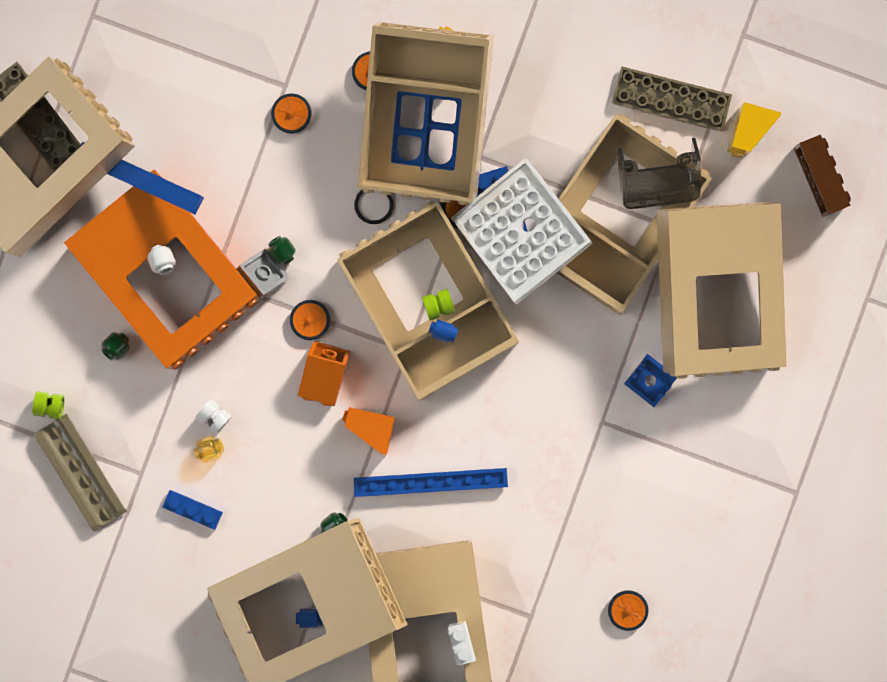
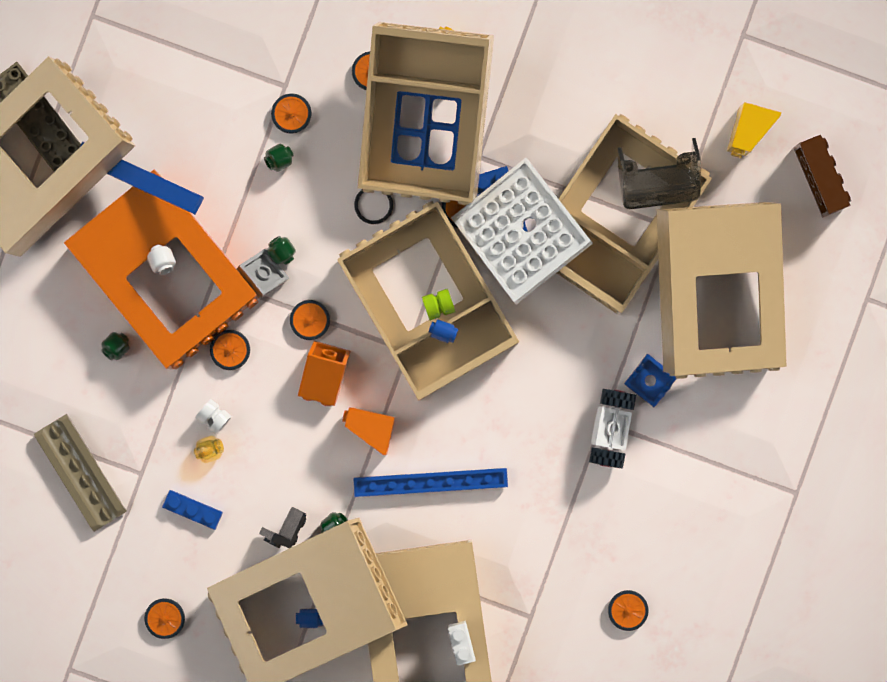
(41, 405): lime wheel -> none
(164, 618): none -> orange wheel
(230, 349): none -> orange wheel
(278, 157): none -> dark green head
(289, 532): none -> bracket
(612, 428): none -> plate
(672, 99): dark tan plate -> none

